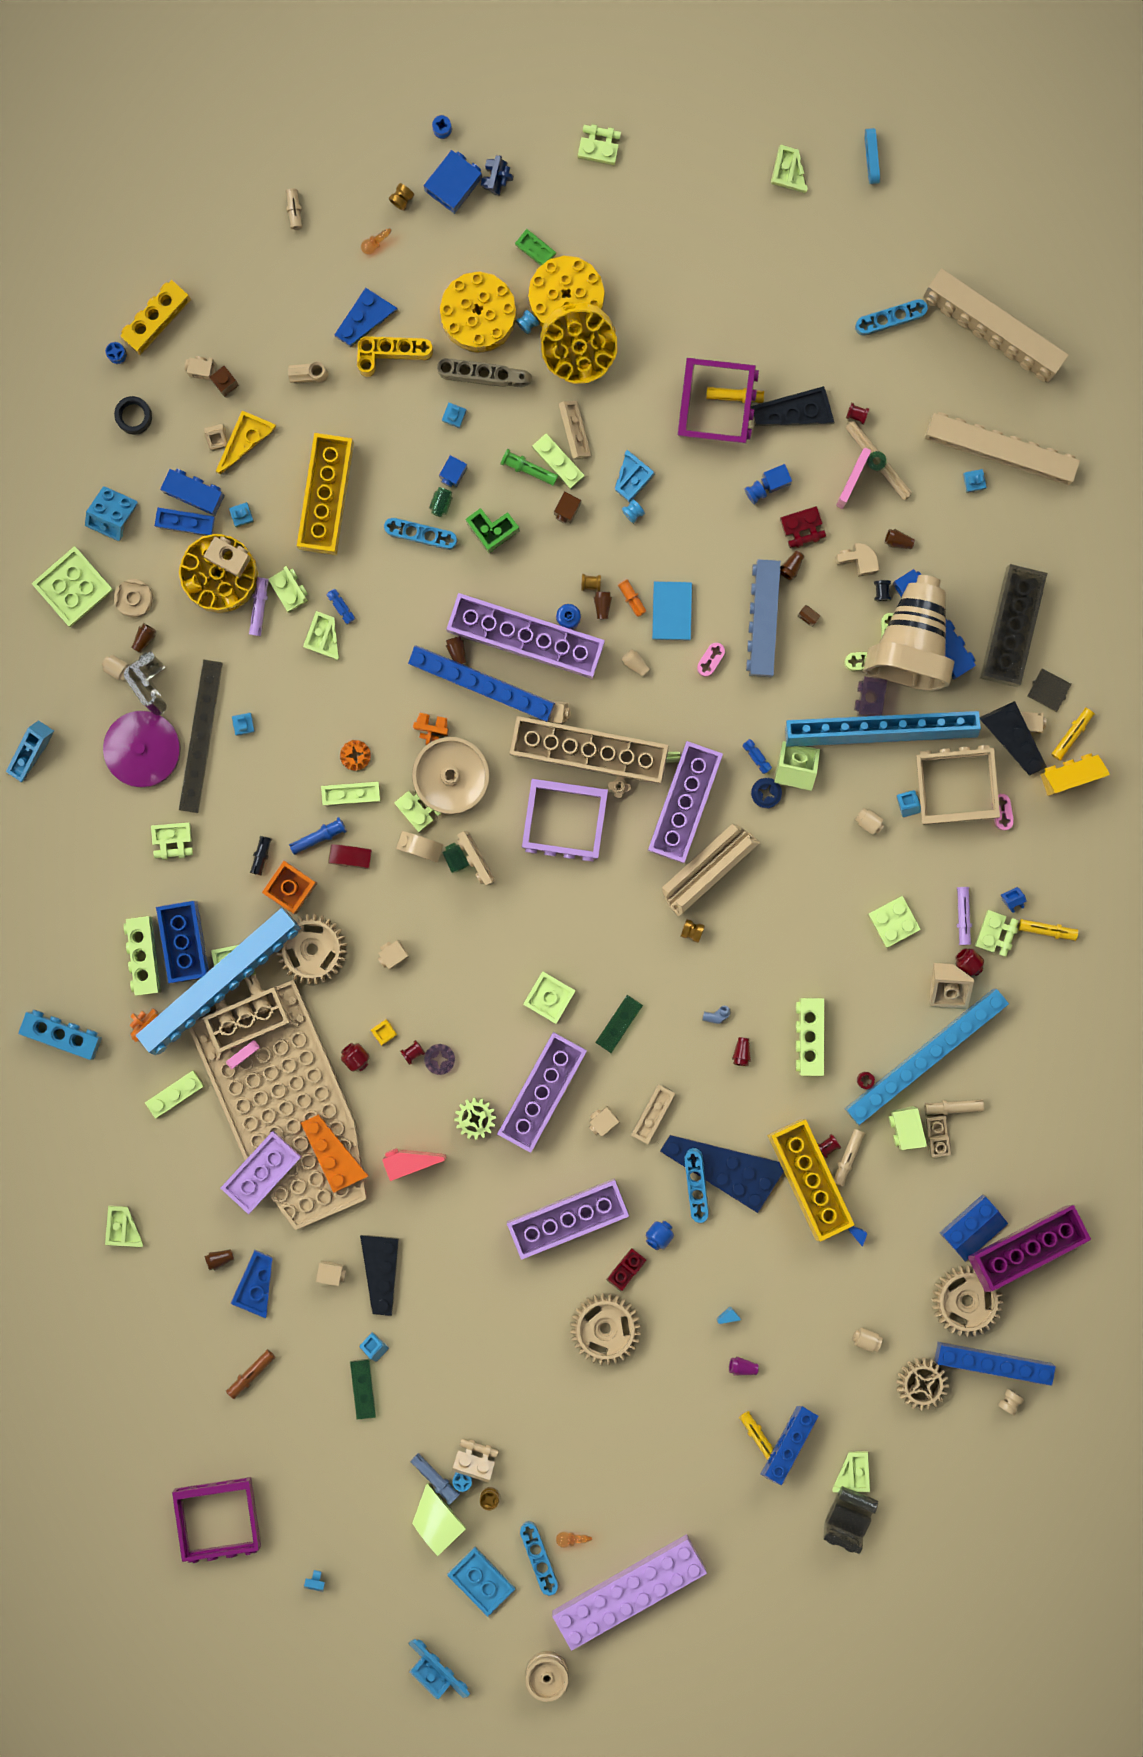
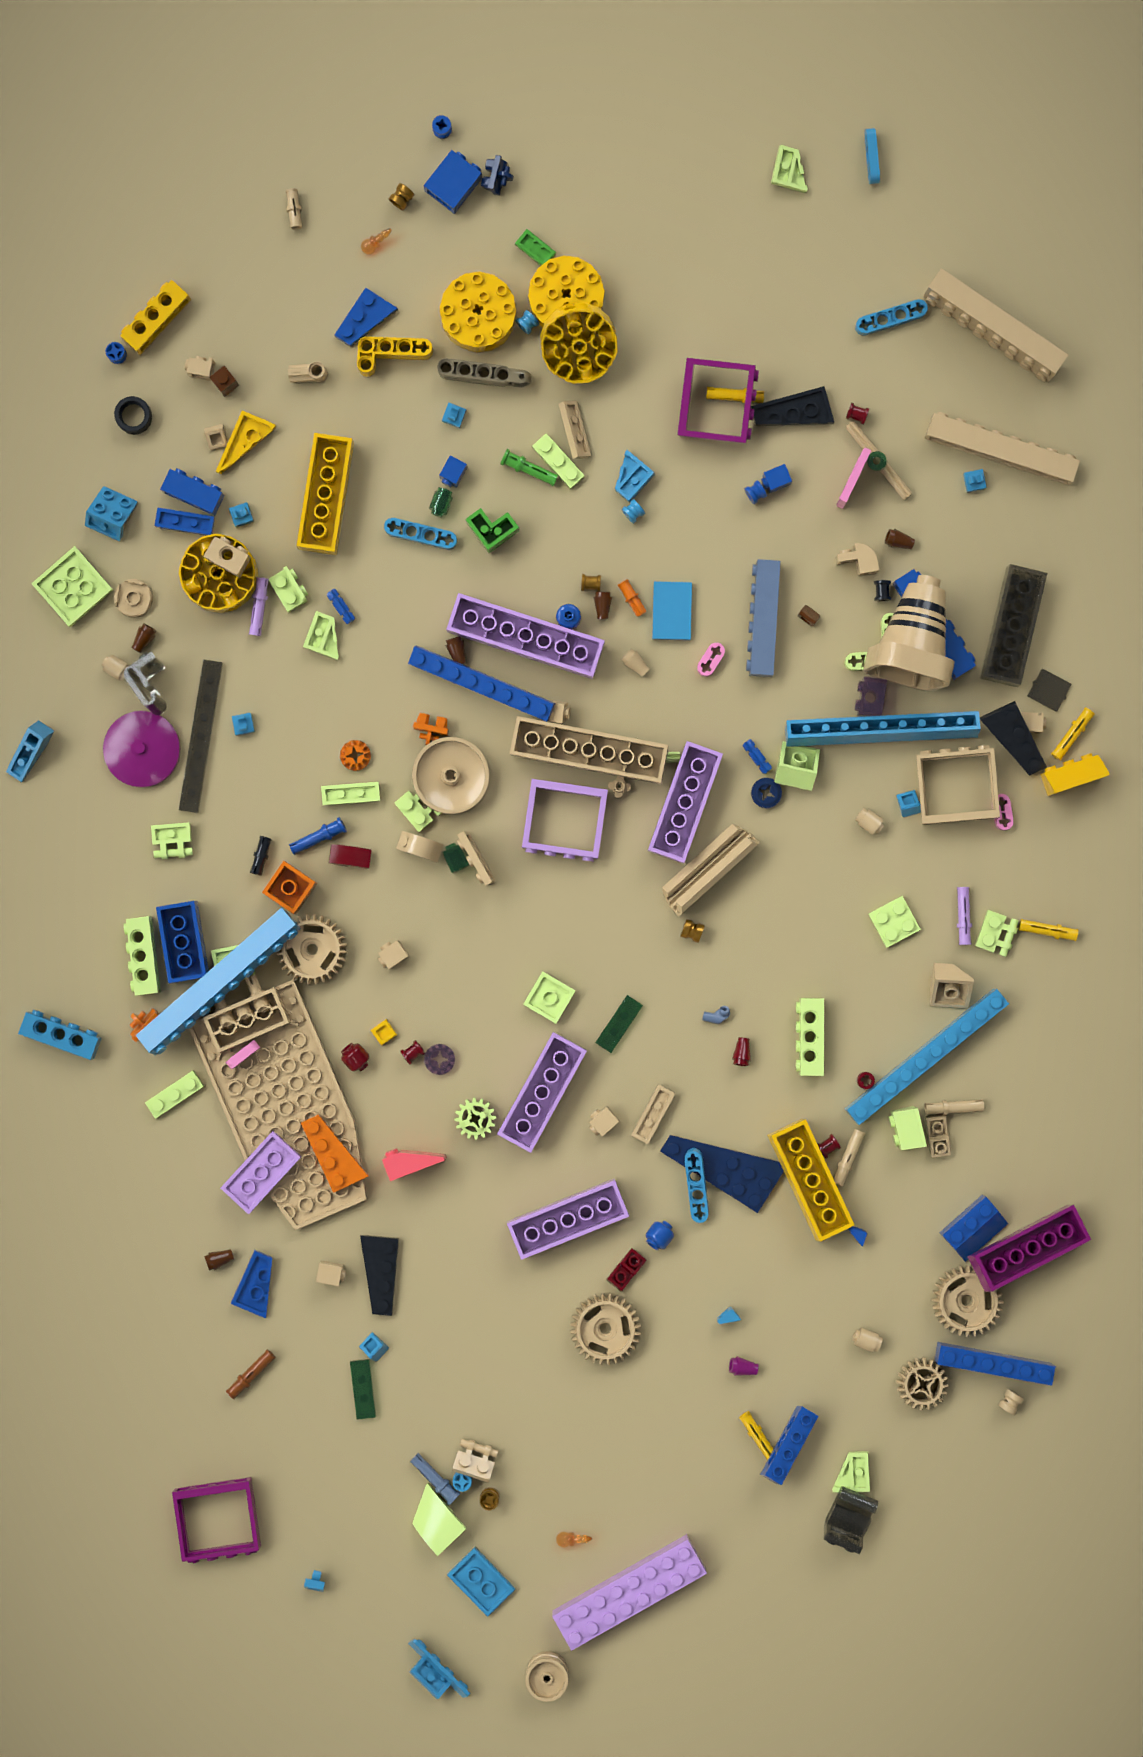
(121, 1228): yellowish green wing -> none
(535, 1559): dark azure beam -> none
(567, 508): reddish brown brick -> none
(599, 150): yellowish green plate -> none
(791, 566): reddish brown cone -> none
(801, 521): dark red plate -> none
(969, 962): dark red head -> none
(1013, 898): blue tile -> none

